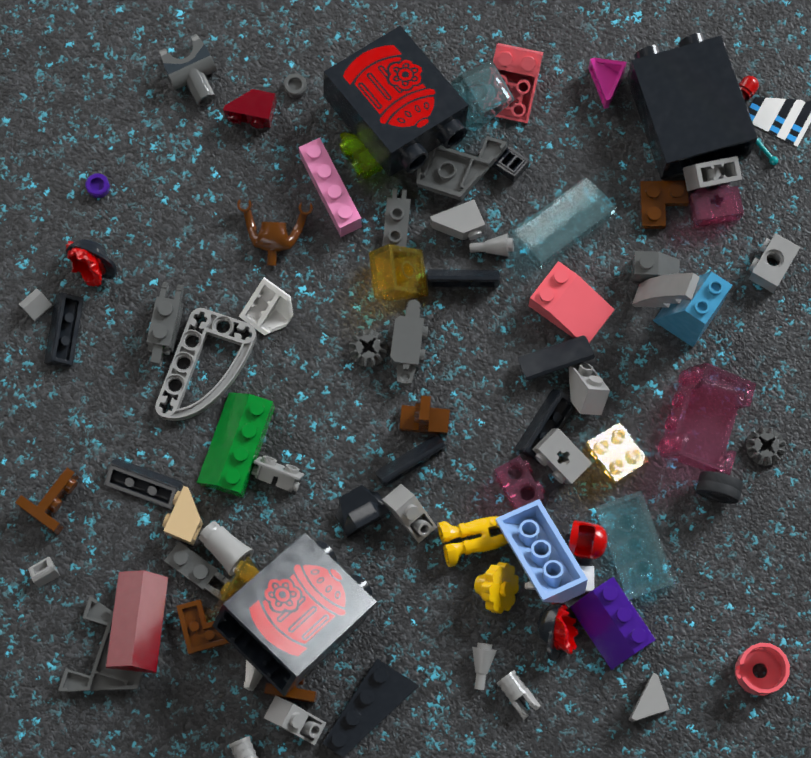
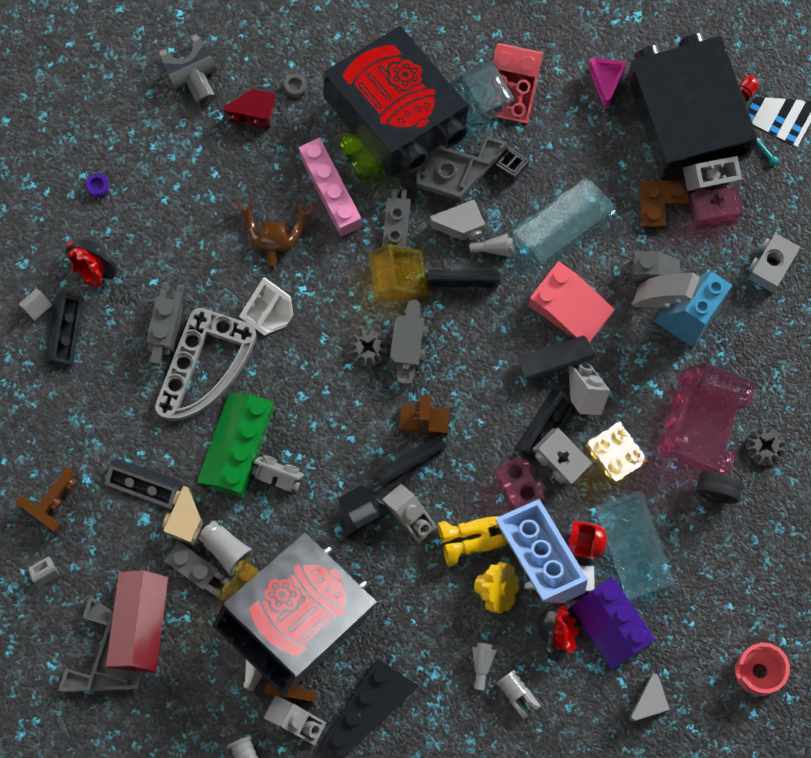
(196, 631): reddish brown plate -> none

